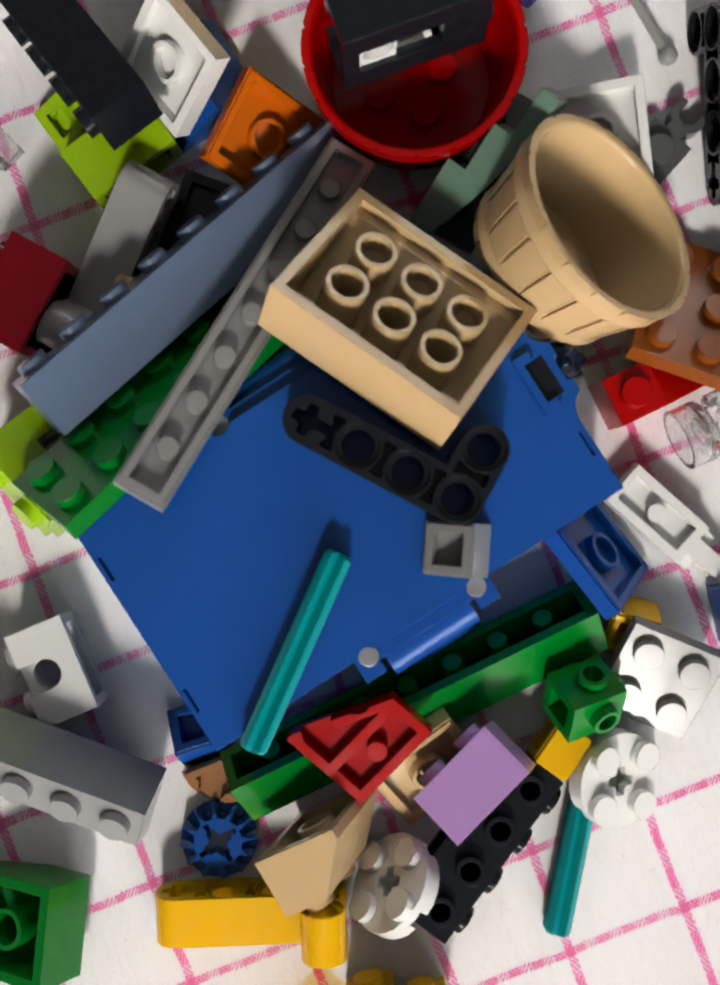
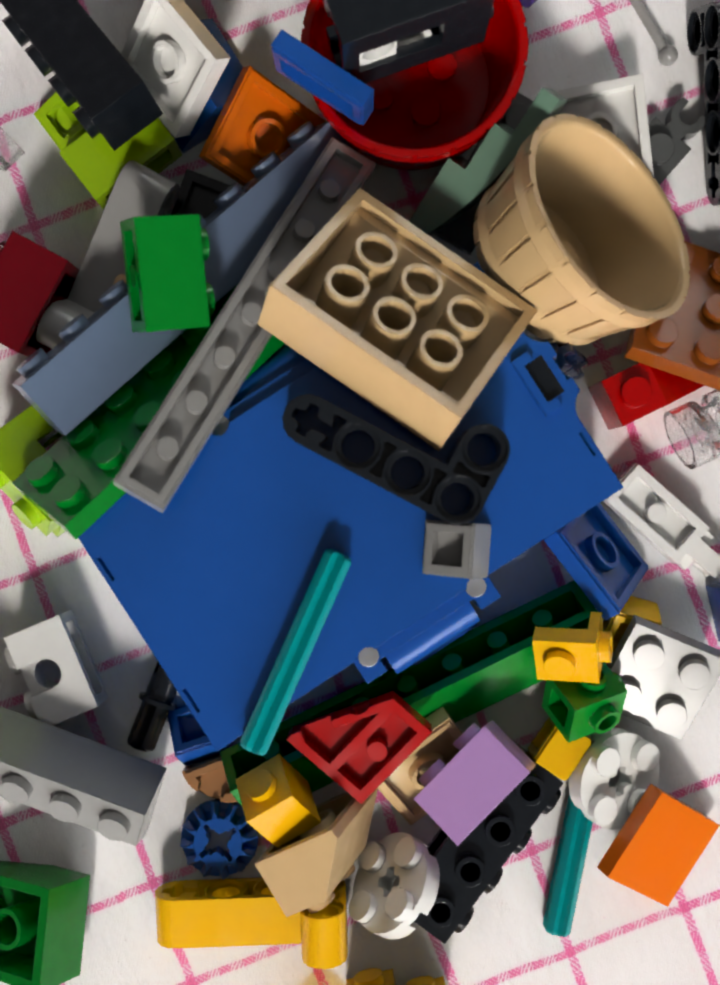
(152, 711): none -> black axle
(167, 272): none -> green brick
(277, 801): none -> yellow brick
(322, 78): none -> blue tile
(572, 653): none -> yellow bracket
(658, 845): none -> orange tile

